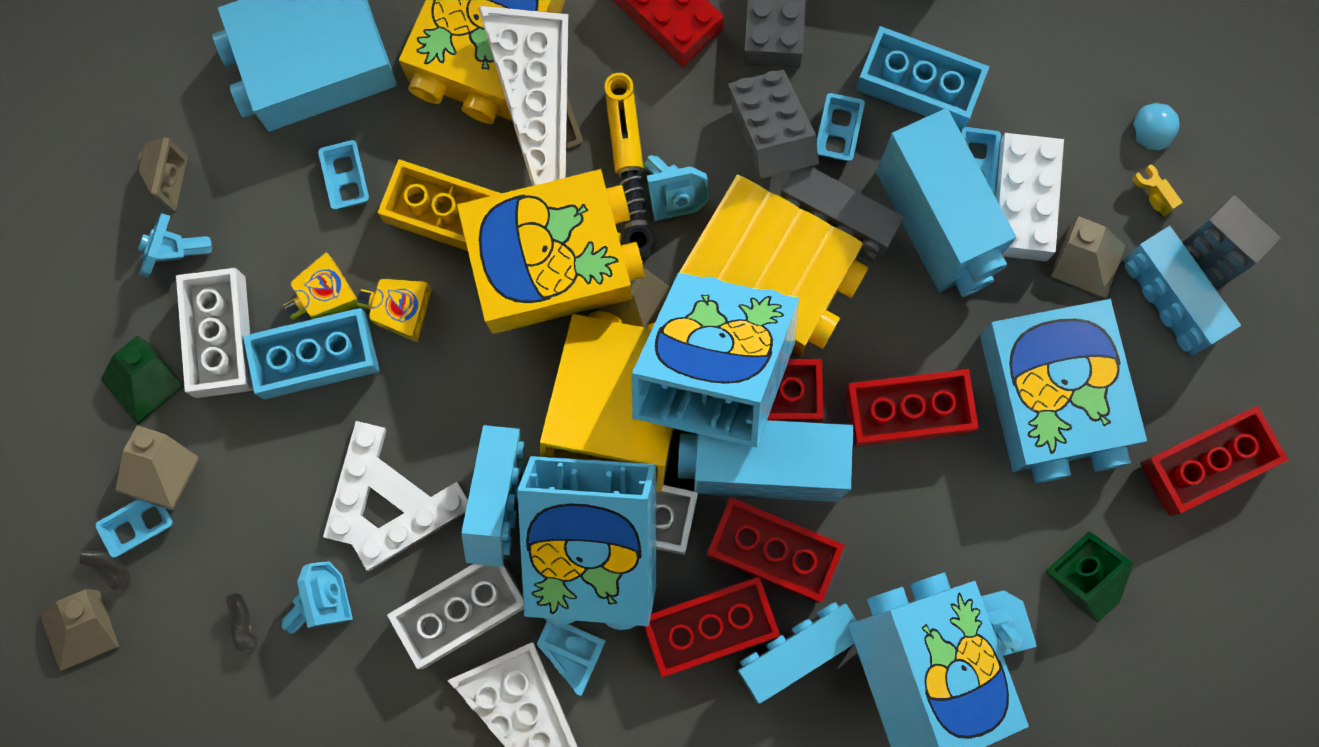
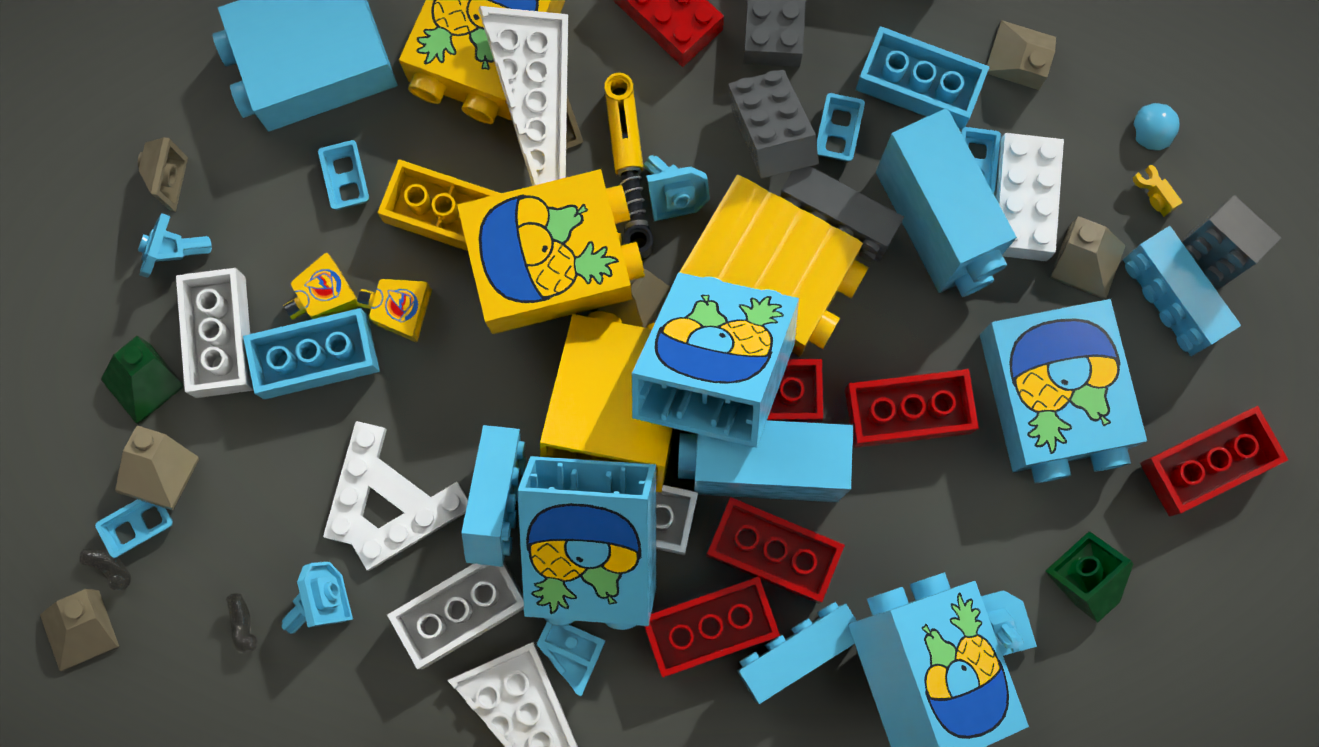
(1021, 55): none -> dark tan slope

